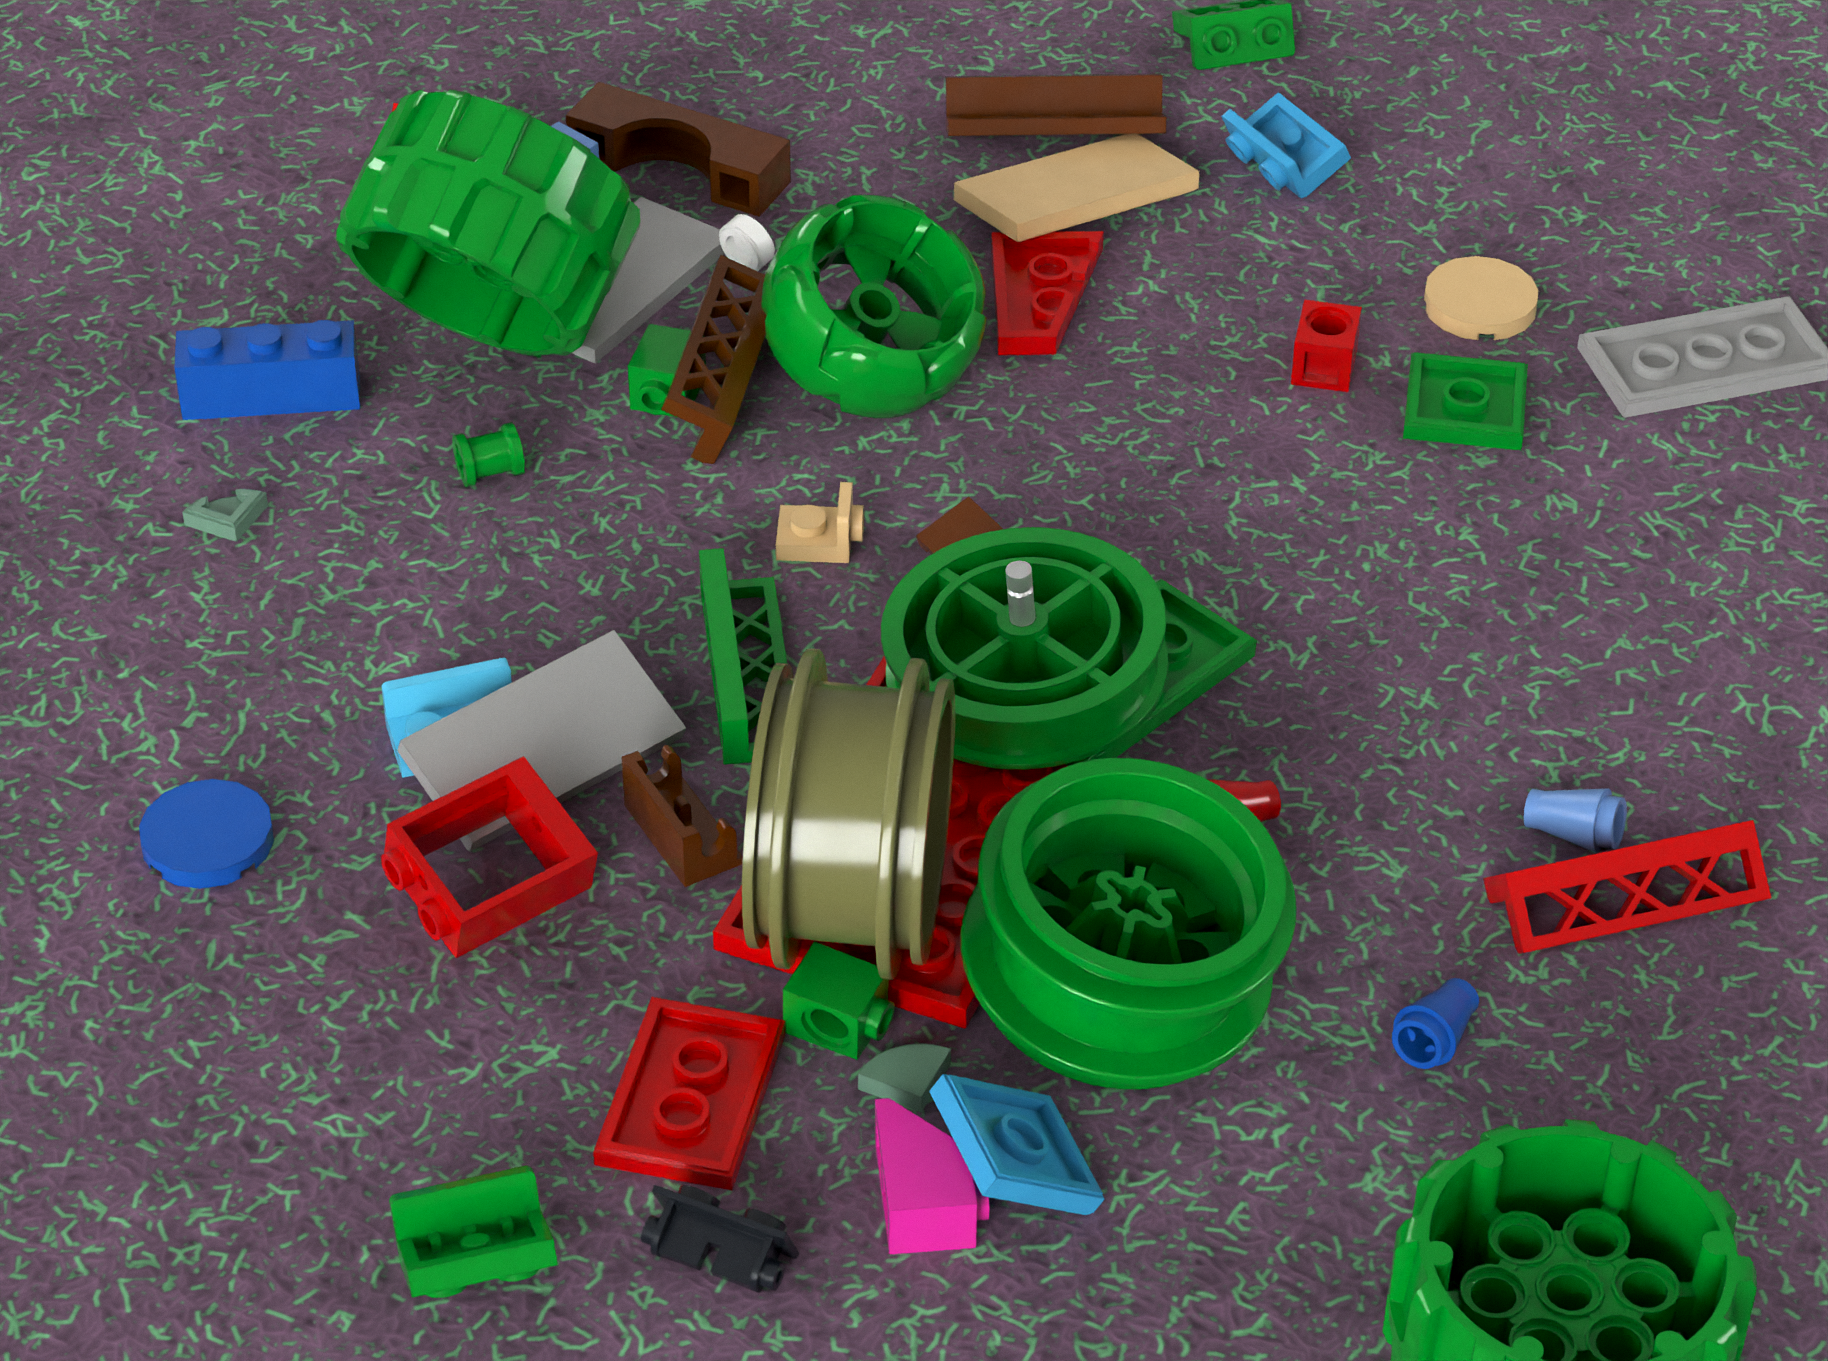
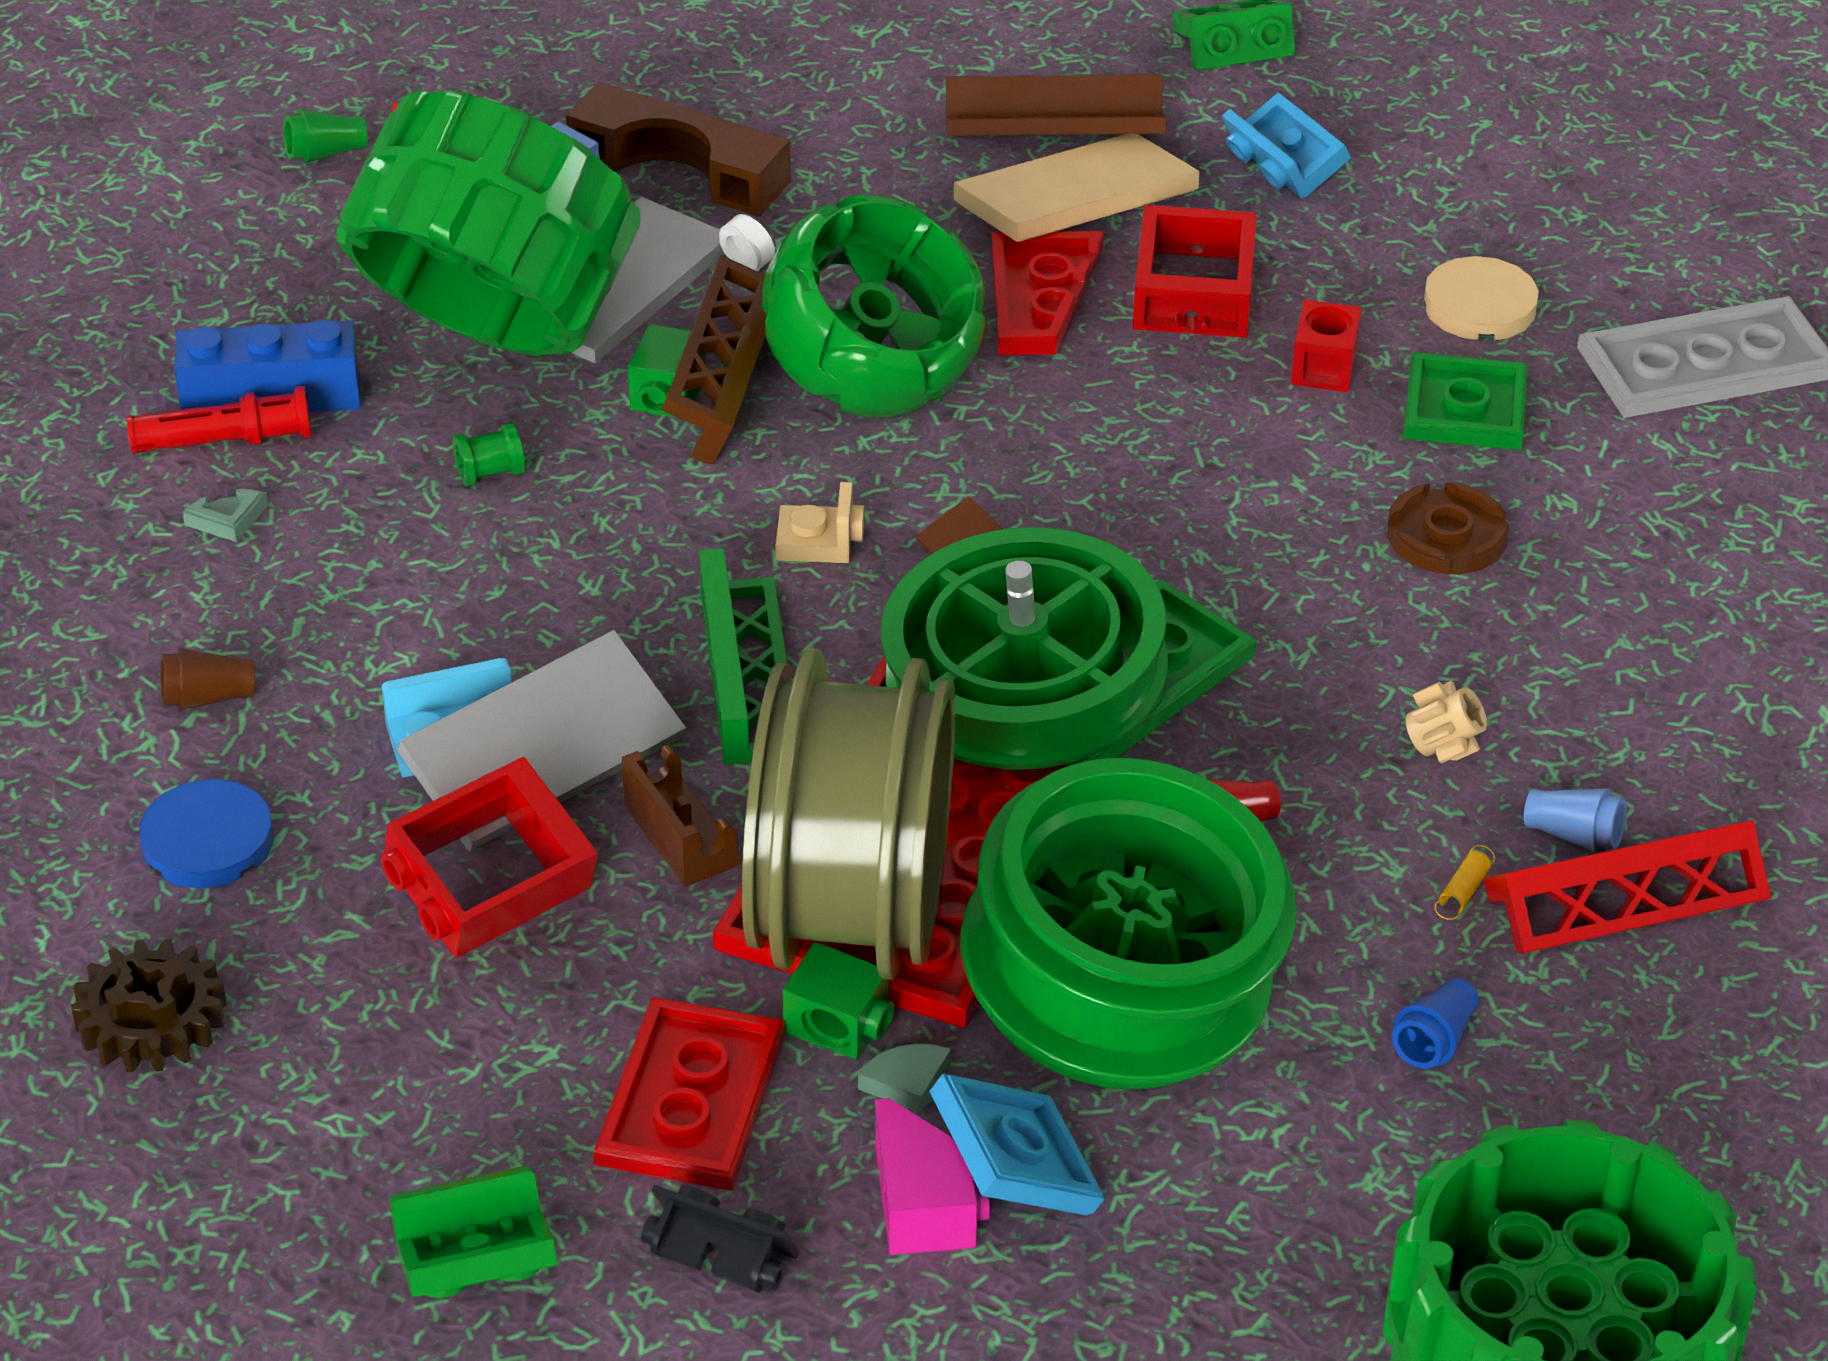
(149, 1005): none -> dark brown gear
(204, 678): none -> reddish brown cone
(249, 420): none -> red pin
(322, 135): none -> green cone
(1219, 303): none -> red window
(1446, 721): none -> tan gear
(1447, 543): none -> reddish brown tile
(1466, 879): none -> yellow piece

